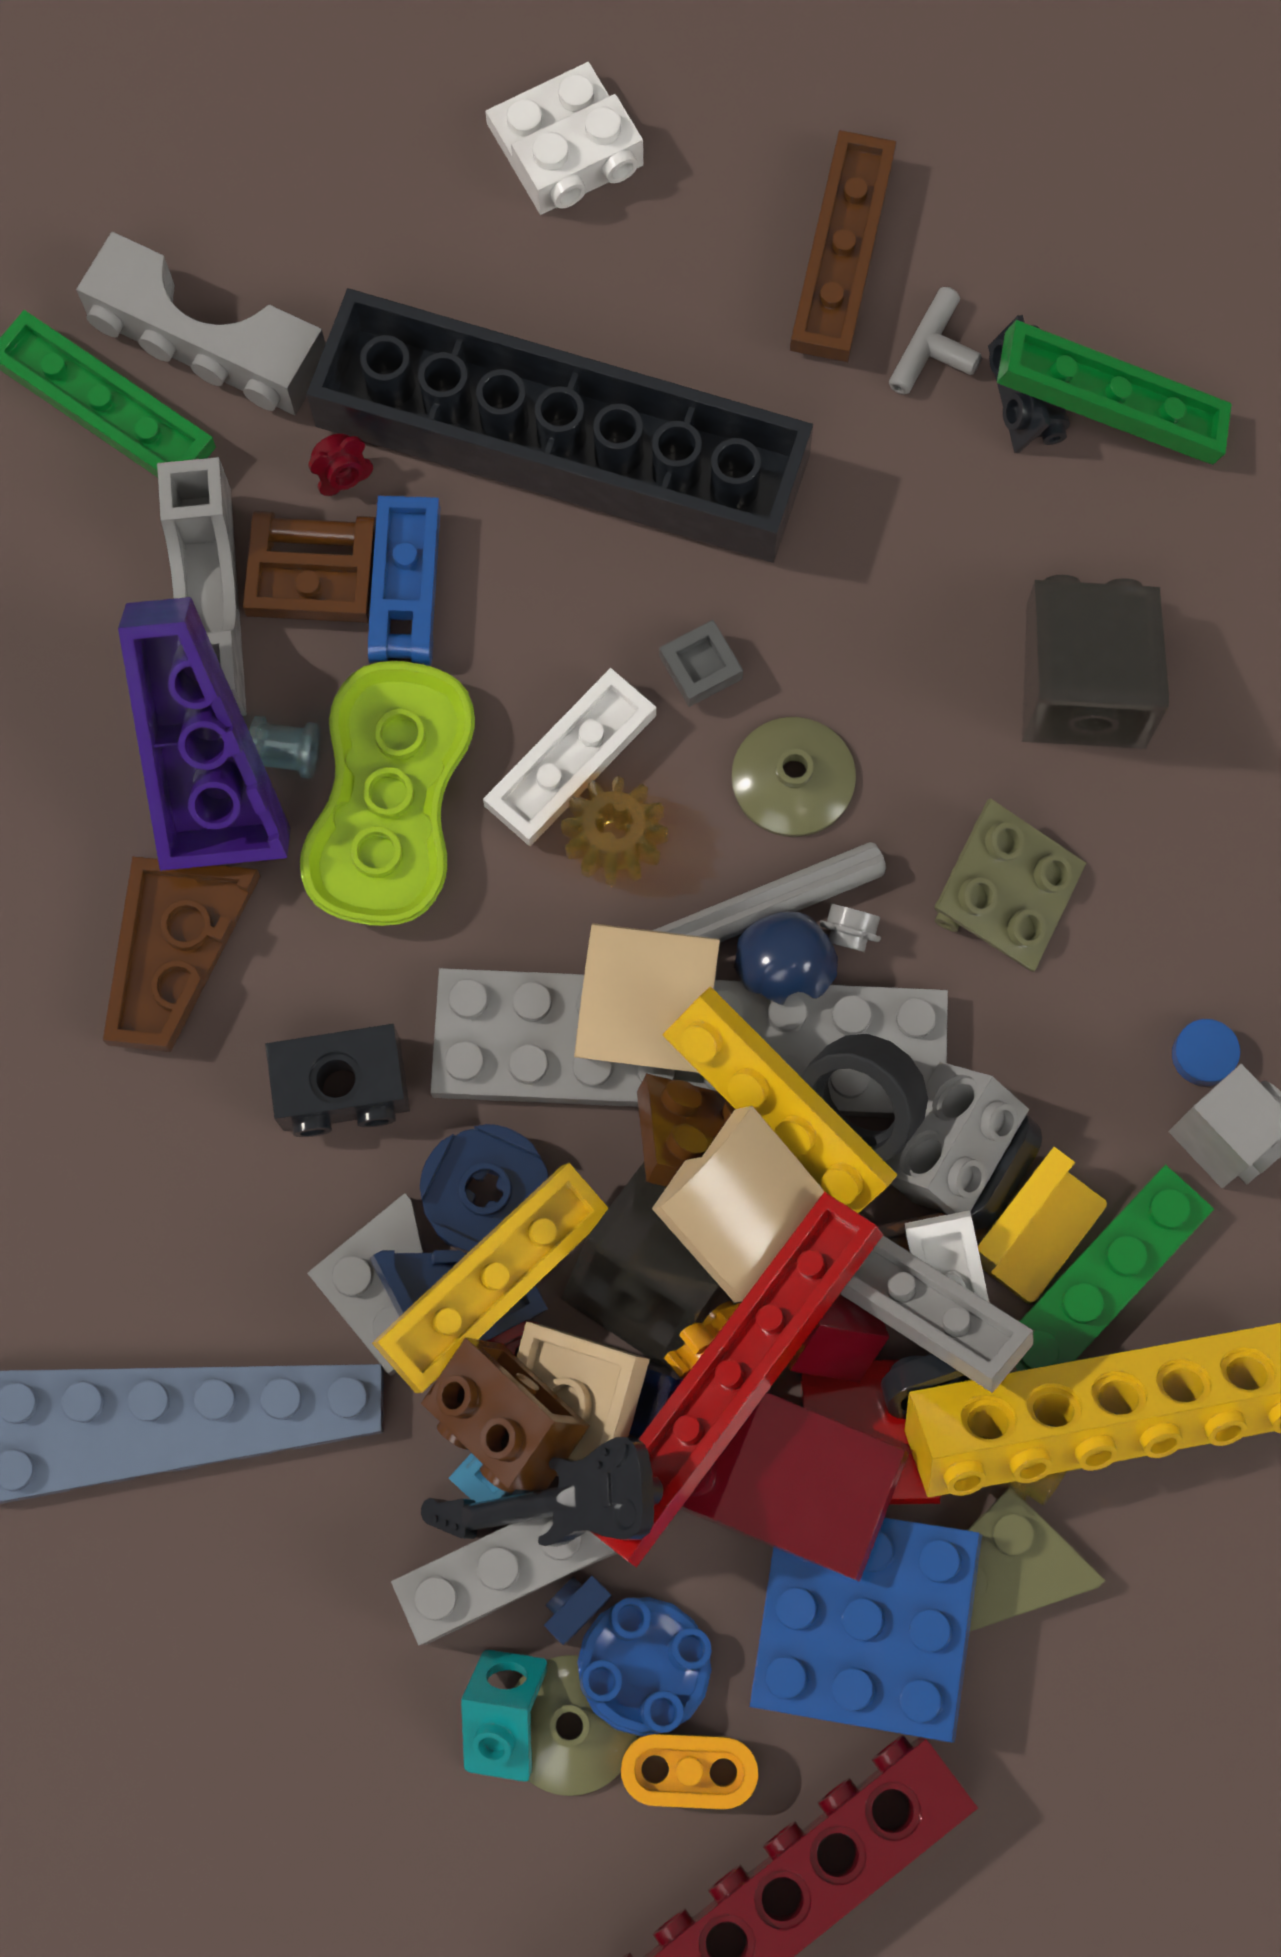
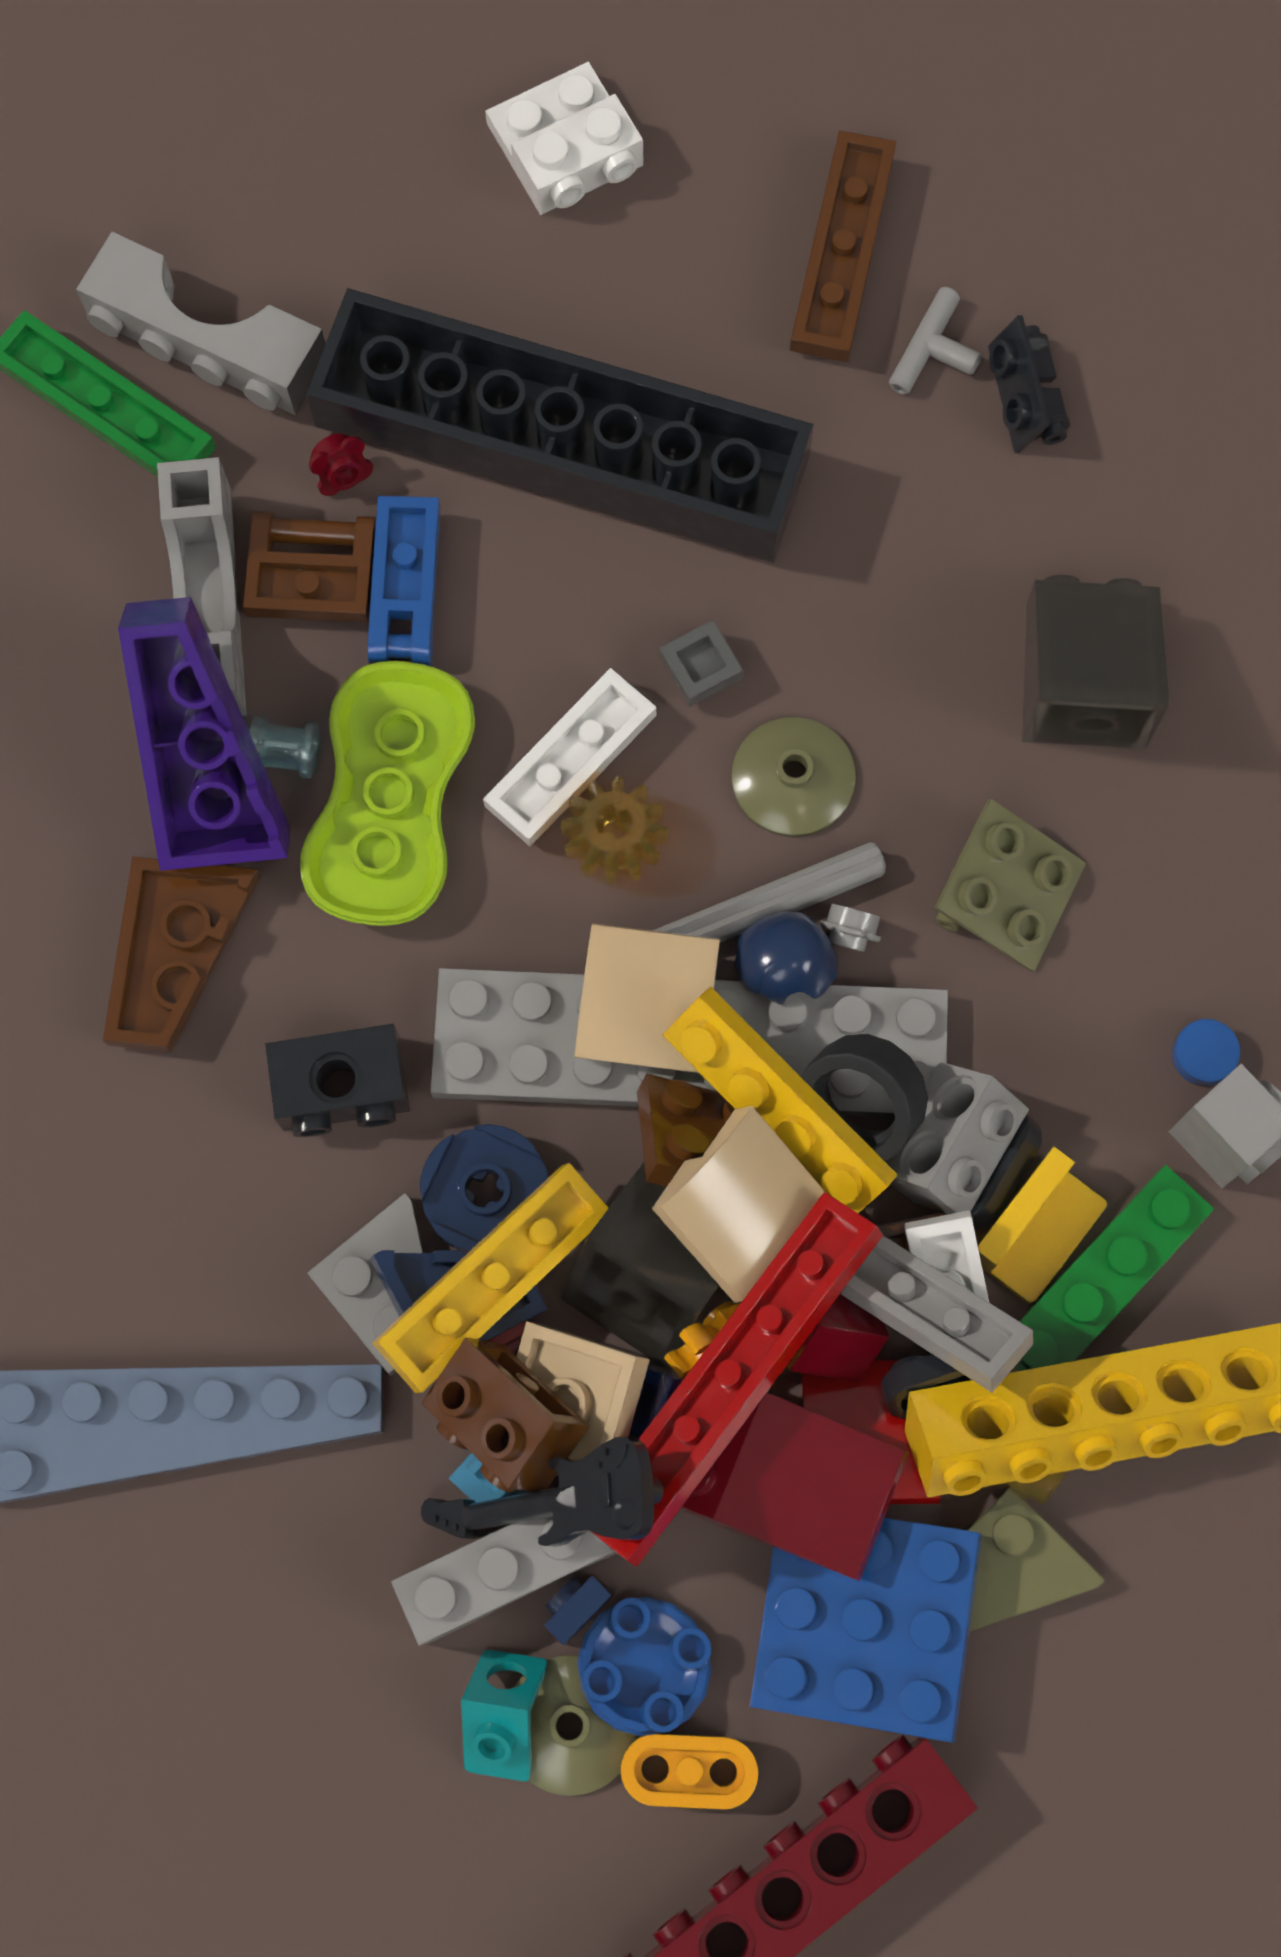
(1114, 392): green plate -> none

